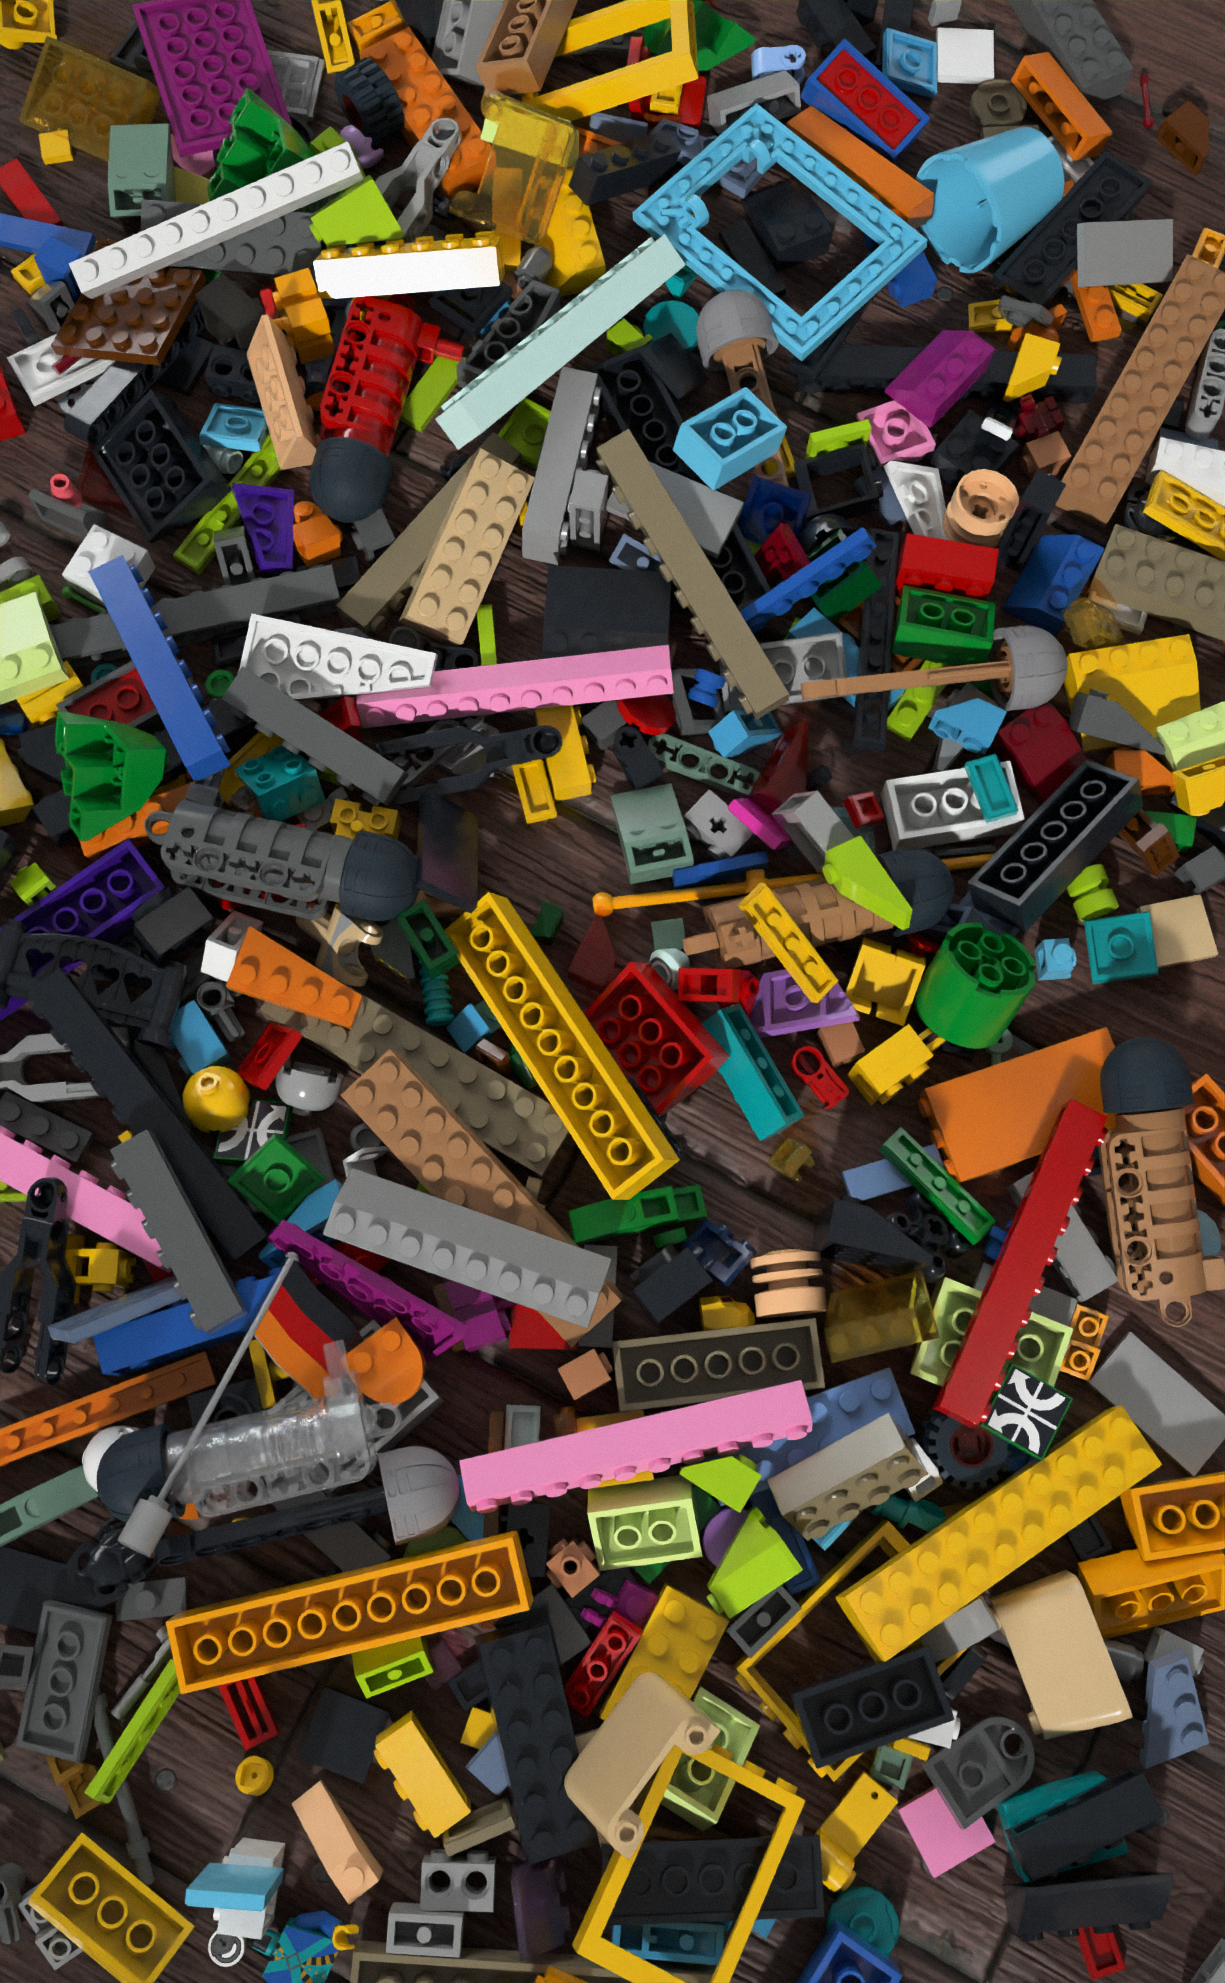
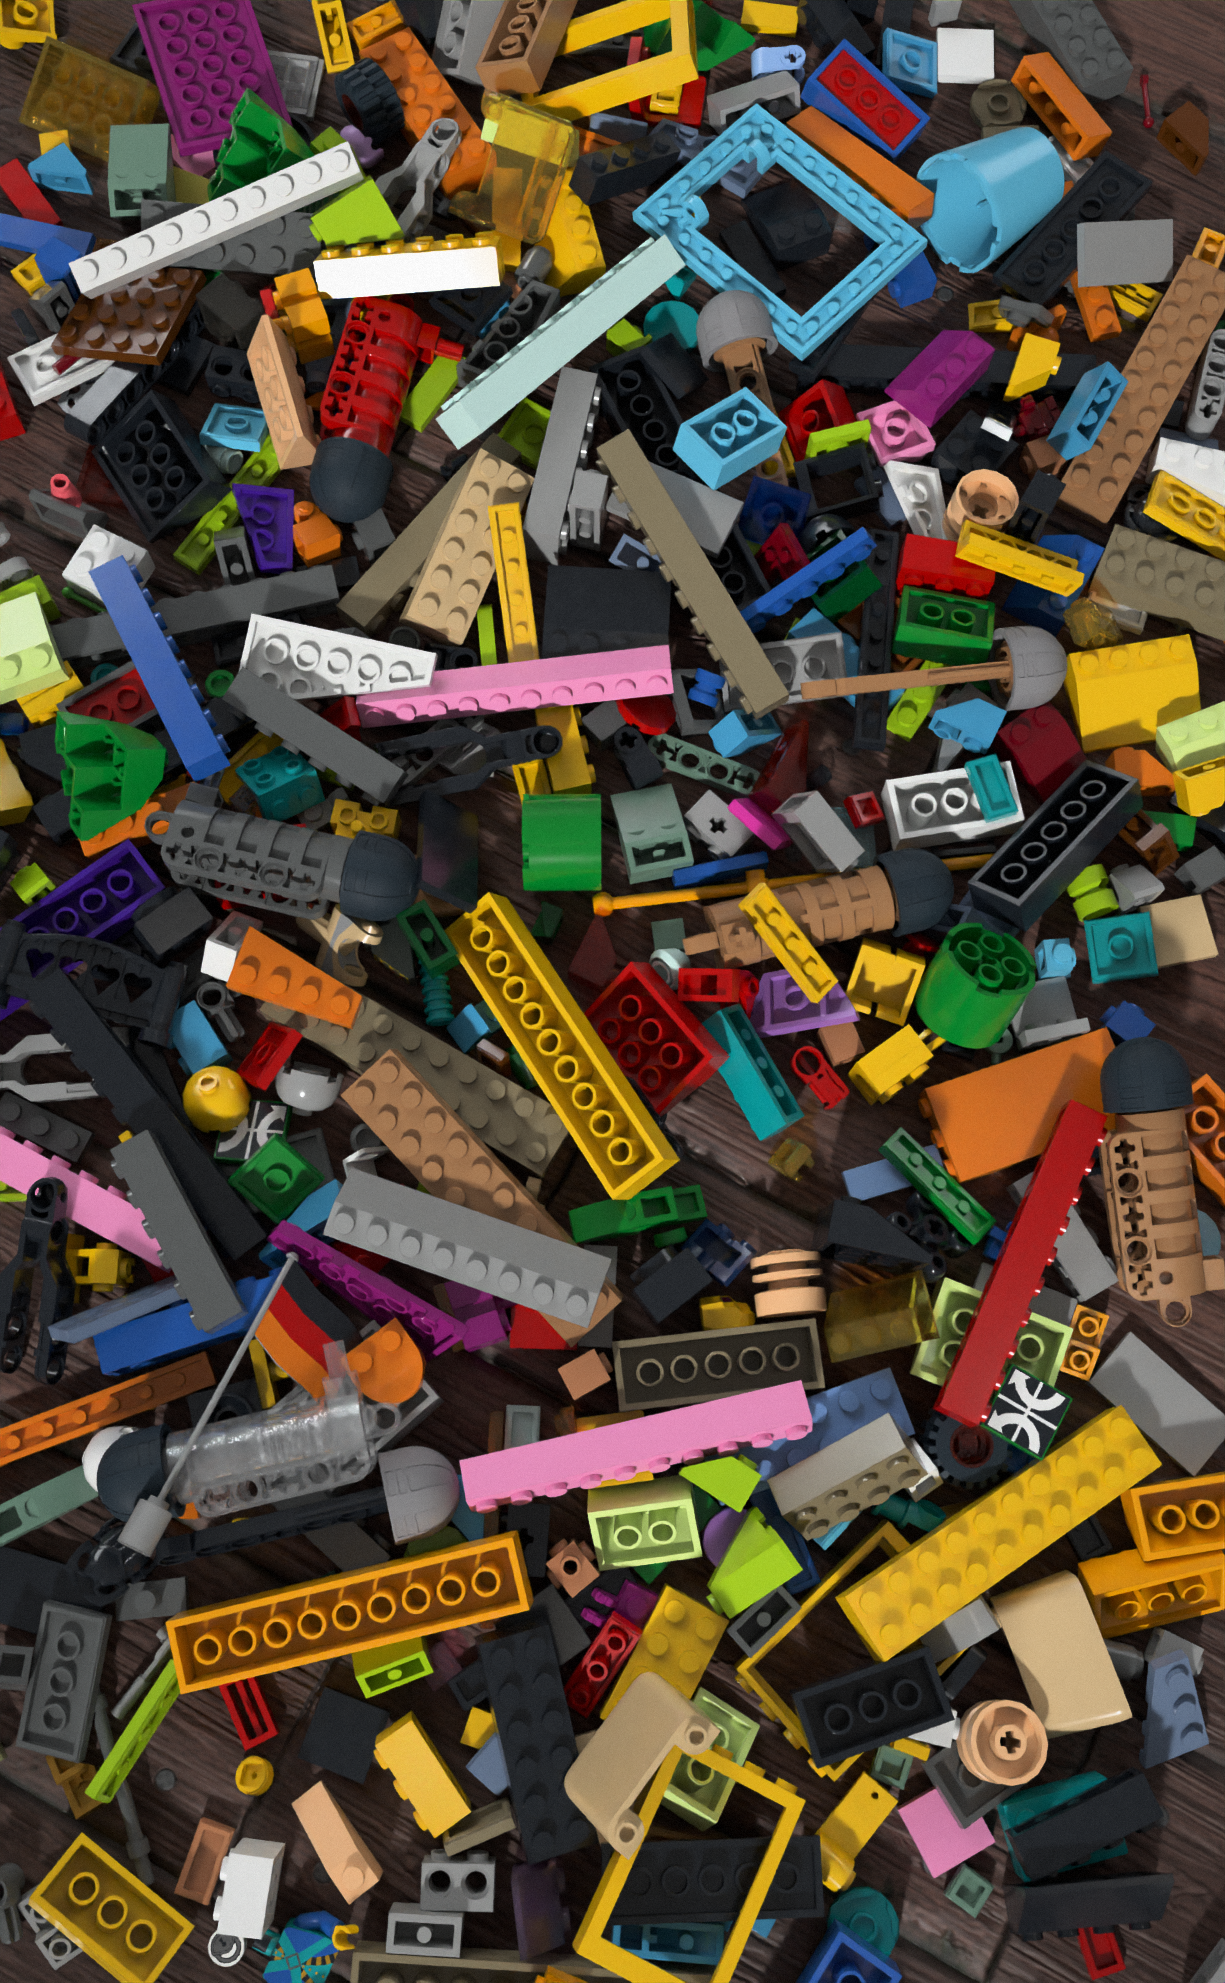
(60, 171): none -> dark azure slope
(204, 1861): none -> nougat tile
(234, 1887): medium azure tile -> none
(513, 582): none -> yellow tile
(561, 842): none -> green brick
(769, 18): none -> yellow tile
(815, 410): none -> red slope
(864, 880): lime slope -> none
(968, 1889): none -> sand green tile
(1018, 559): none -> yellow fence
(1022, 1747): none -> light nougat wheel
(1047, 1016): none -> light grey bracket
(1087, 411): none -> dark azure brick
(1110, 721): dark grey slope -> none
(1126, 1022): none -> blue brick
(1133, 887): none -> light grey slope

